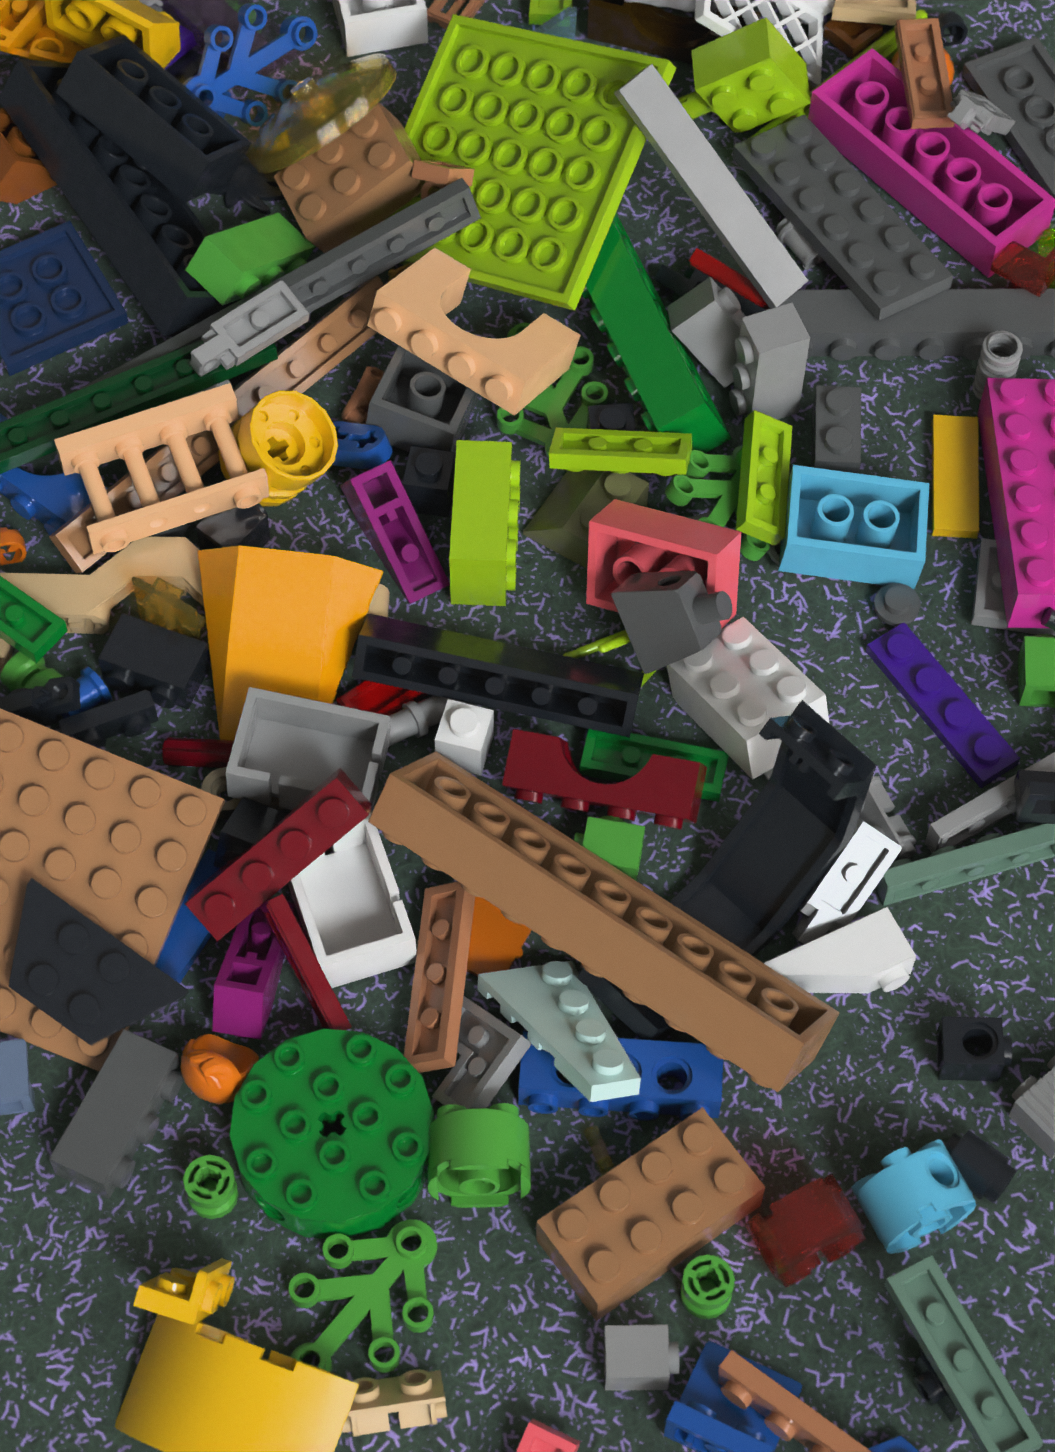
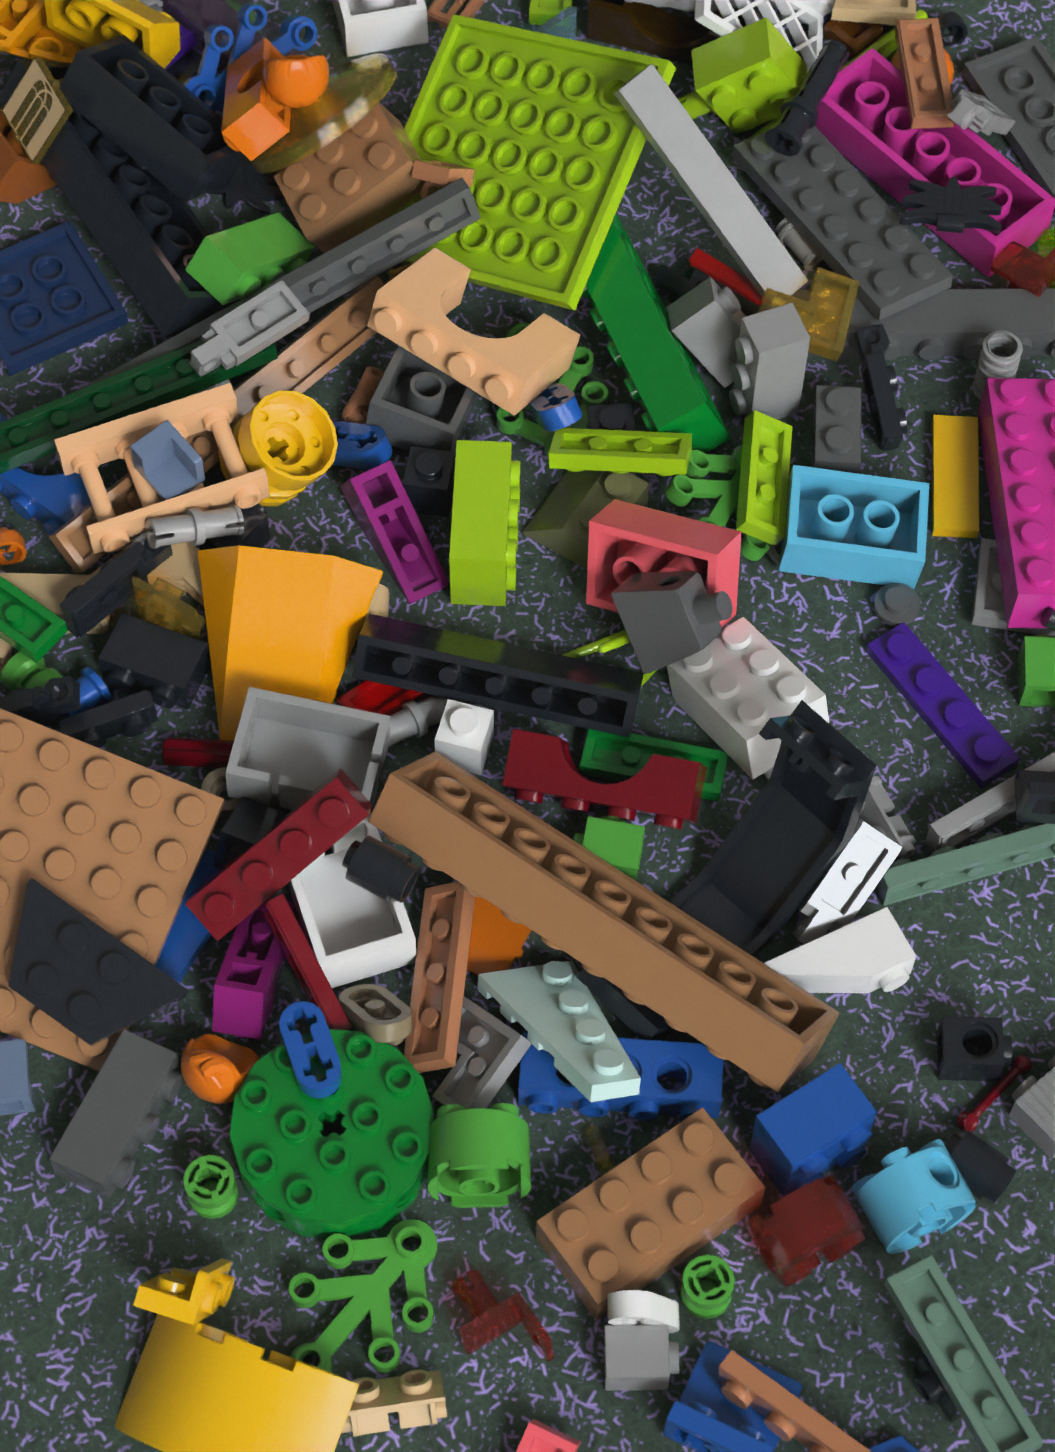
(37, 110): none -> piece
(112, 586): none -> black hinge
(167, 462): none -> sand blue panel
(194, 526): none -> light grey pin
(250, 115): none -> orange arch
(296, 79): none -> orange hair
(321, 1045): none -> blue beam
(377, 1013): none -> dark tan plate
(380, 869): none -> black brick
(495, 1318): none -> clear red bracket
(555, 408): none -> blue beam
(642, 1308): none -> white beam
(800, 110): none -> black pin
(813, 1130): none -> blue brick
(824, 313): none -> clear yellow plate
(879, 385): none -> black hinge
(951, 207): none -> black piece
(968, 1120): none -> dark red hinge

